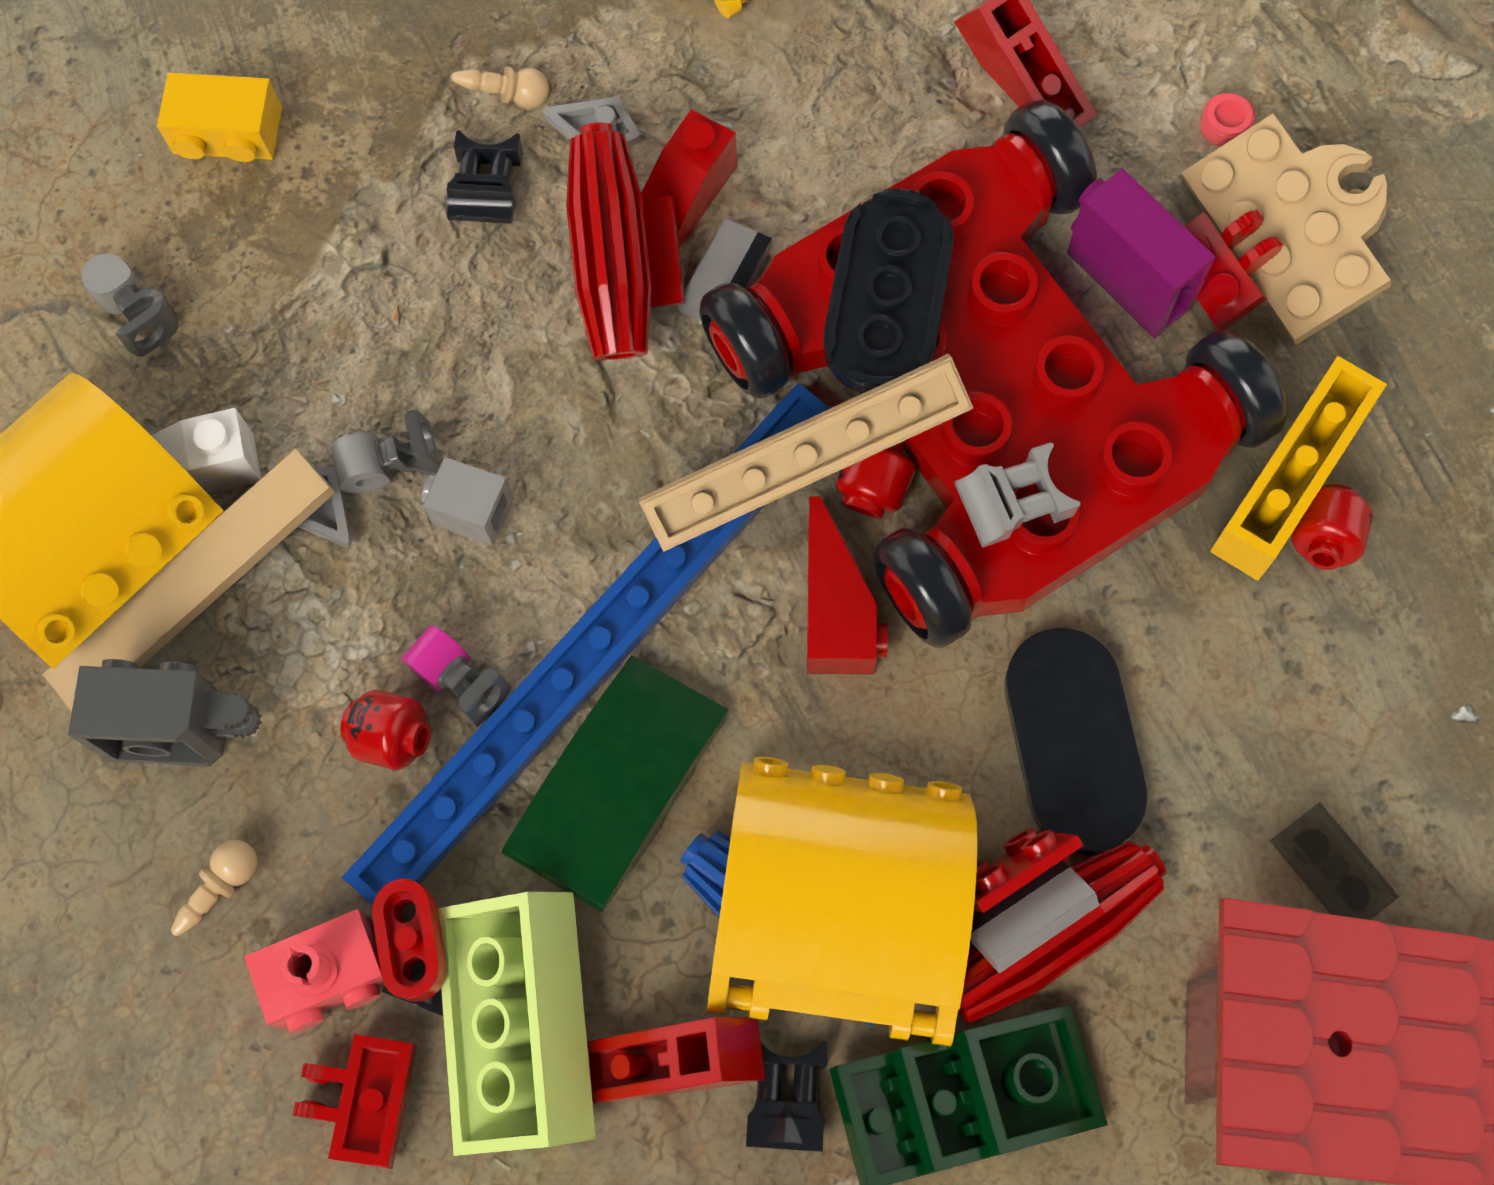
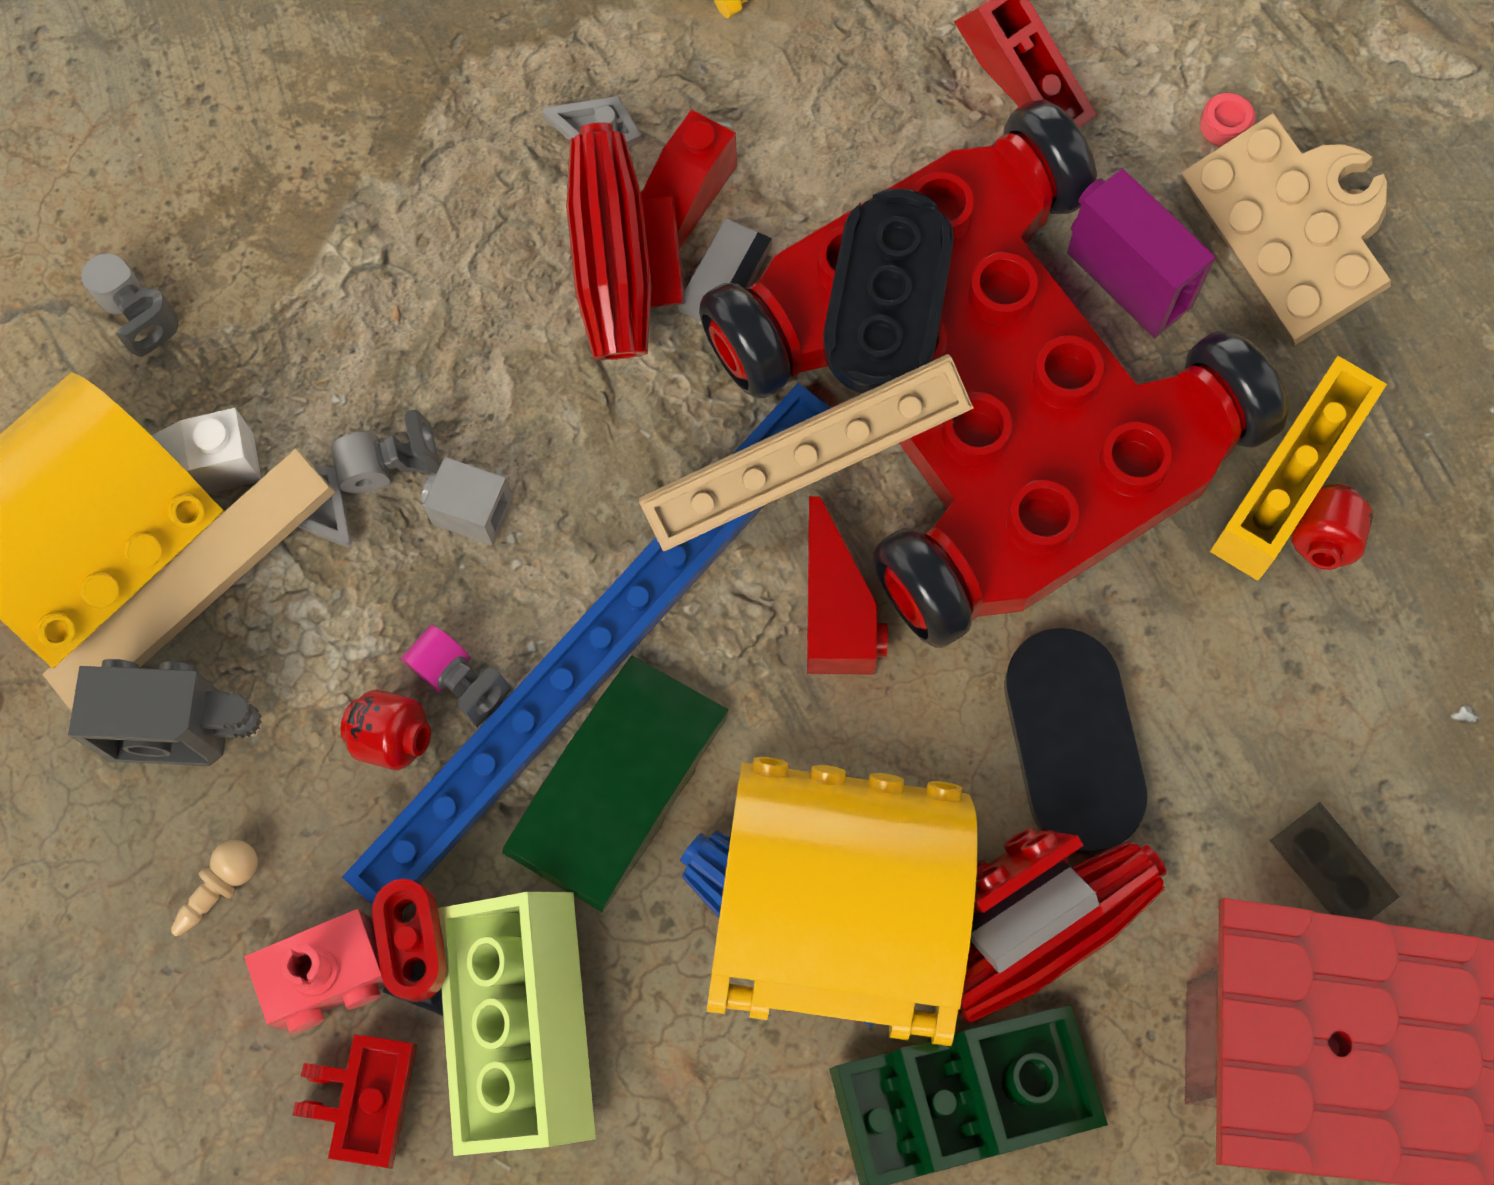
(220, 116): yellow brick -> none
(479, 195): black piece -> none
(525, 87): tan bar -> none
(676, 1059): red slope -> none
(782, 1123): black piece -> none
(877, 482): red head -> none
(993, 505): light grey piece -> none
(1229, 288): red hinge -> none

